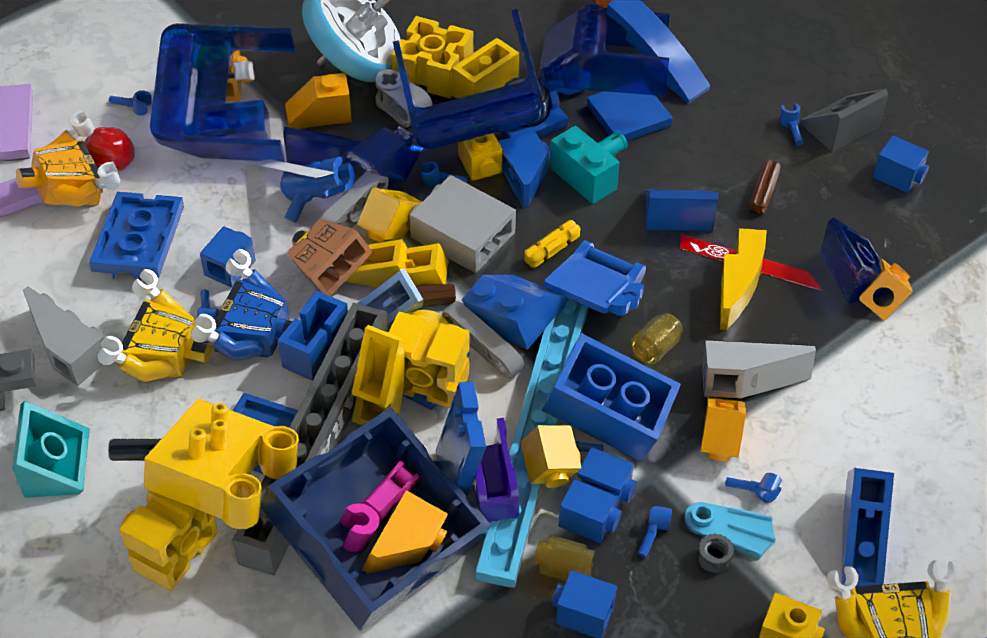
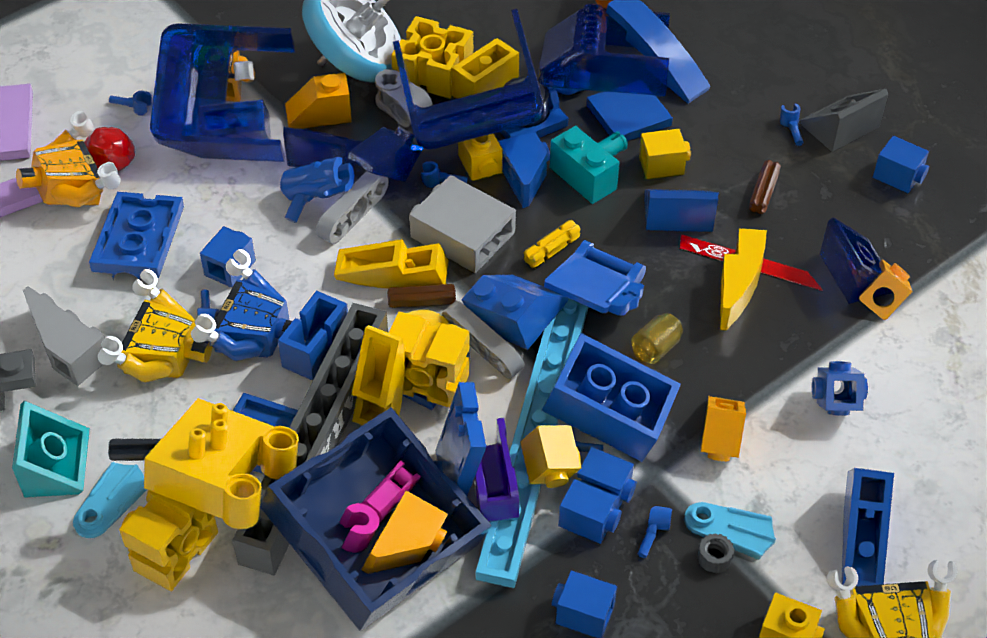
(109, 499): none -> medium azure piece
(293, 168): white sticker -> none
(328, 254): nougat torso -> none
(387, 214): yellow slope -> none
(395, 296): light blue slope -> none
(560, 556): clear yellow brick -> none
(664, 153): none -> yellow brick
(753, 368): light grey slope -> none
(765, 490): blue hand -> none
(849, 396): none -> blue brick

